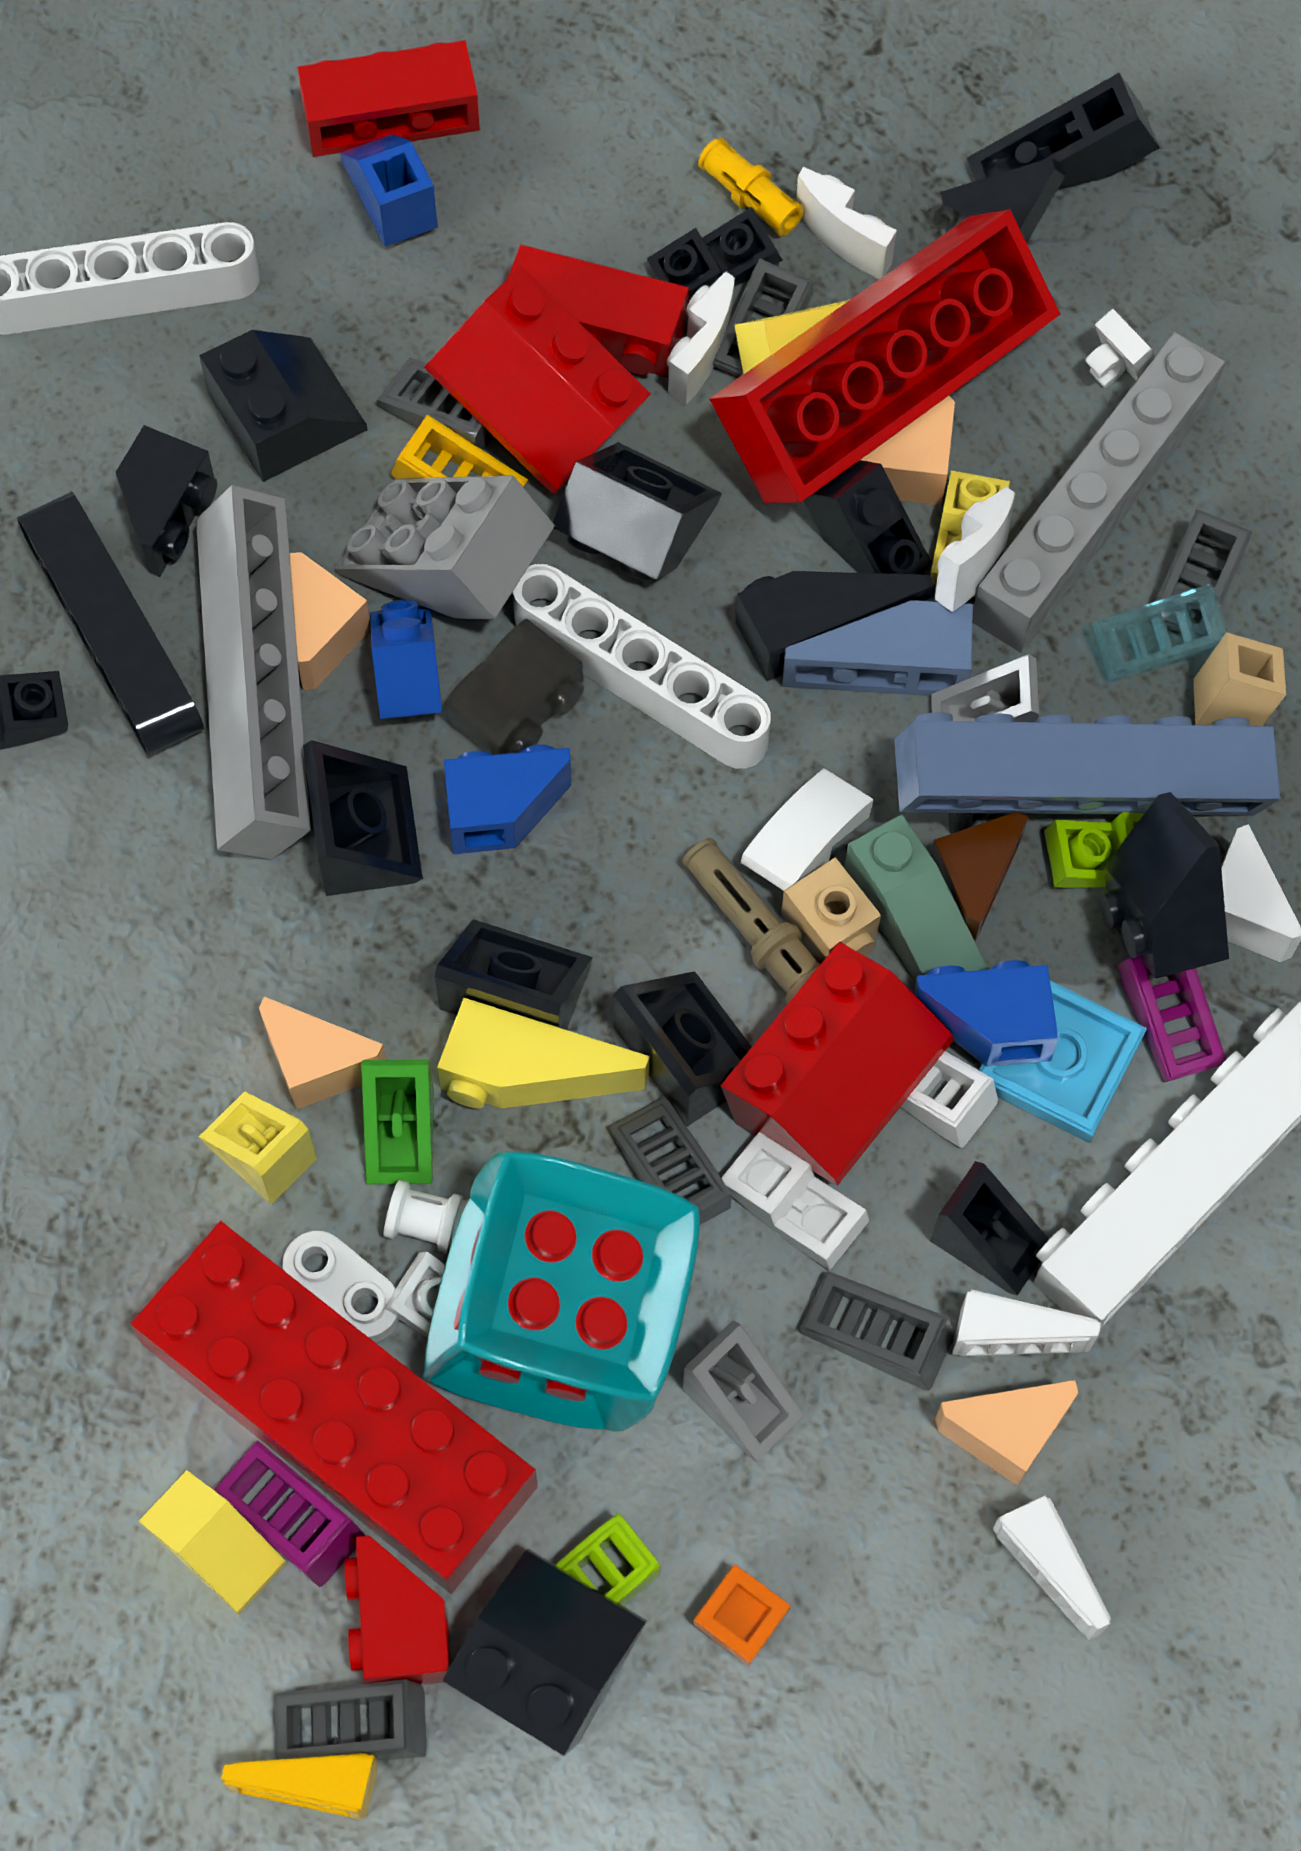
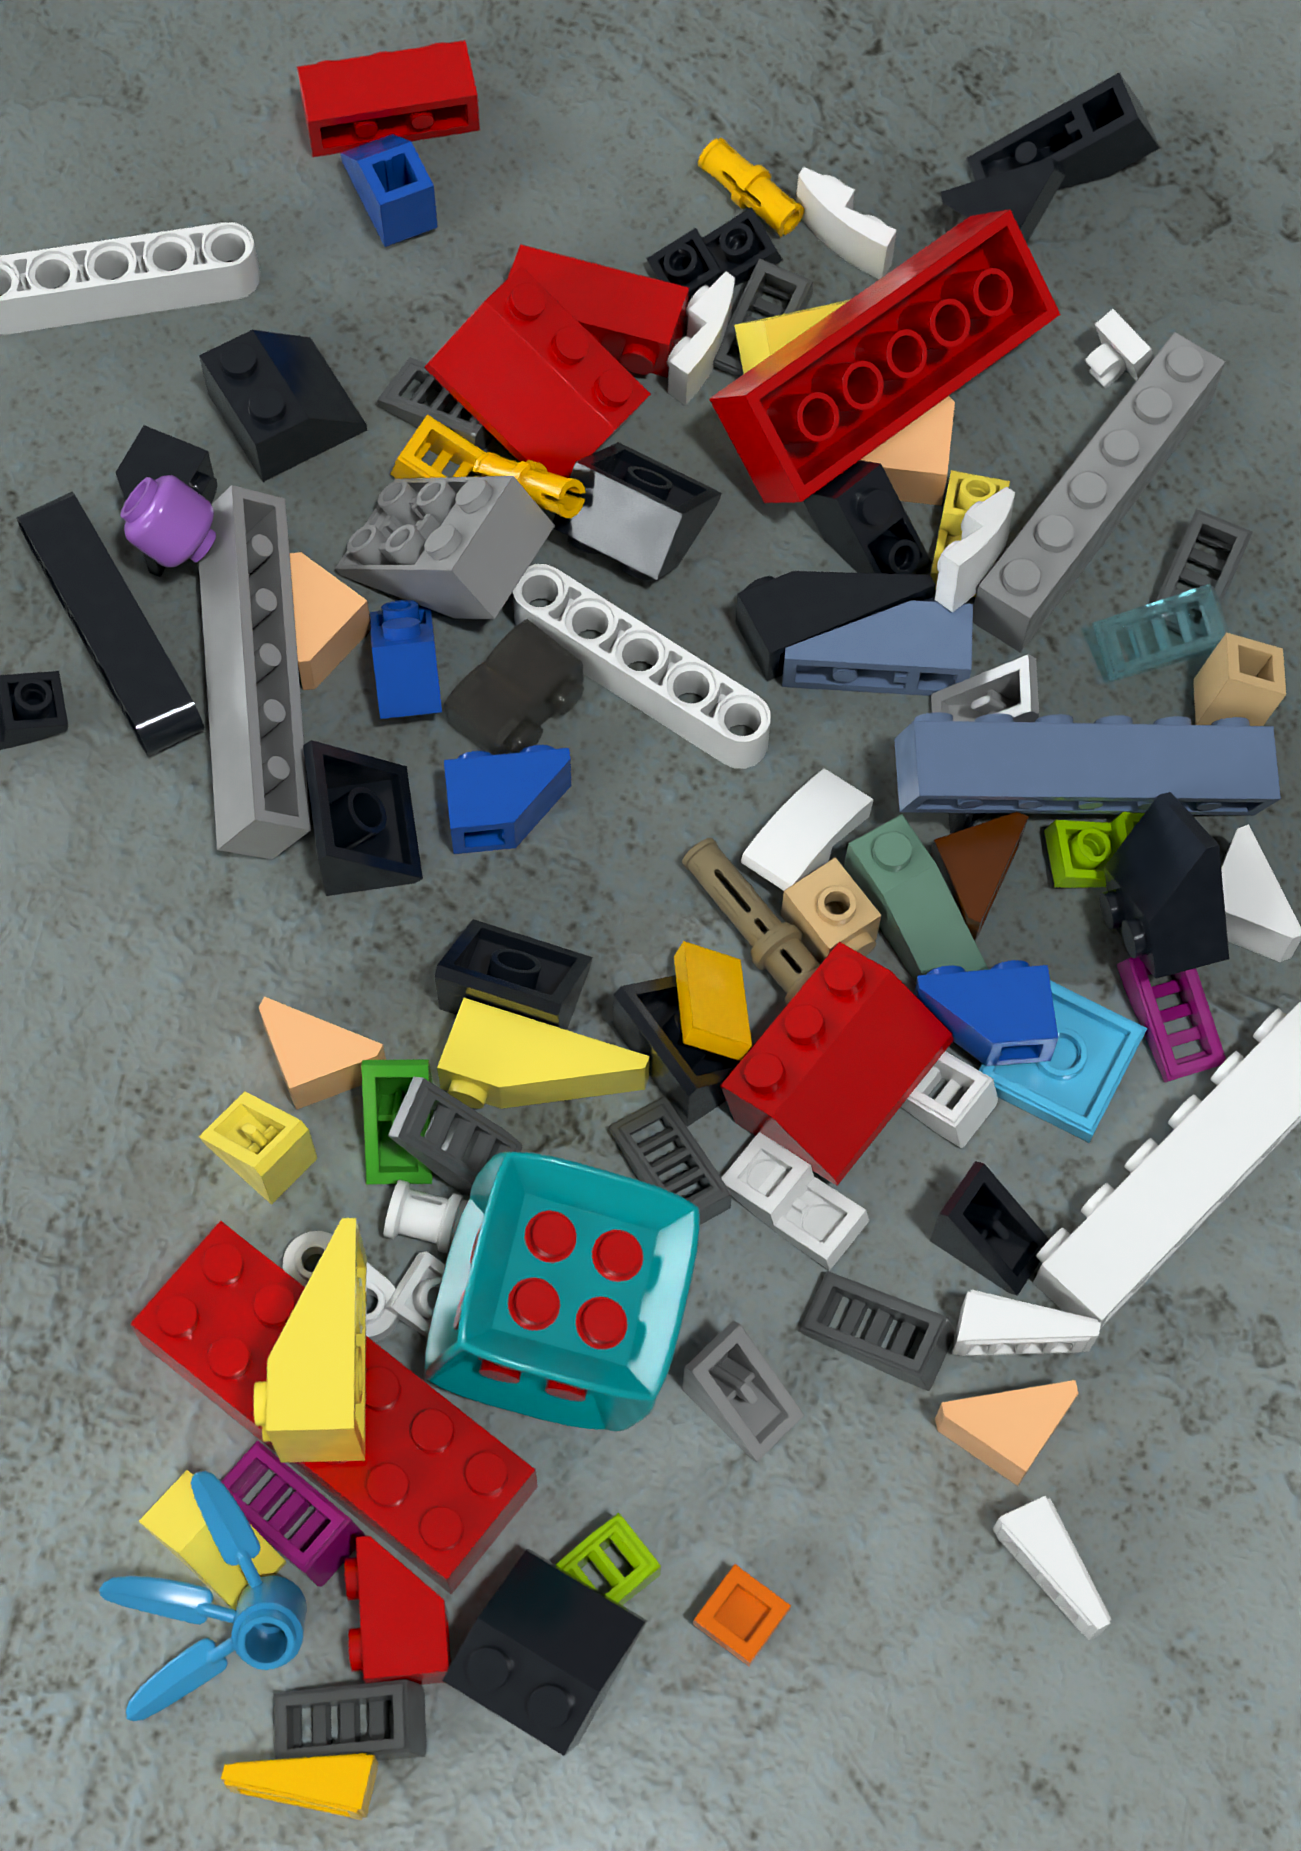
(168, 521): none -> medium lavender head
(265, 1623): none -> dark azure plant
(318, 1366): none -> light yellow slope
(466, 1129): none -> dark grey slope
(544, 487): none -> yellow pin
(712, 1001): none -> yellow tile

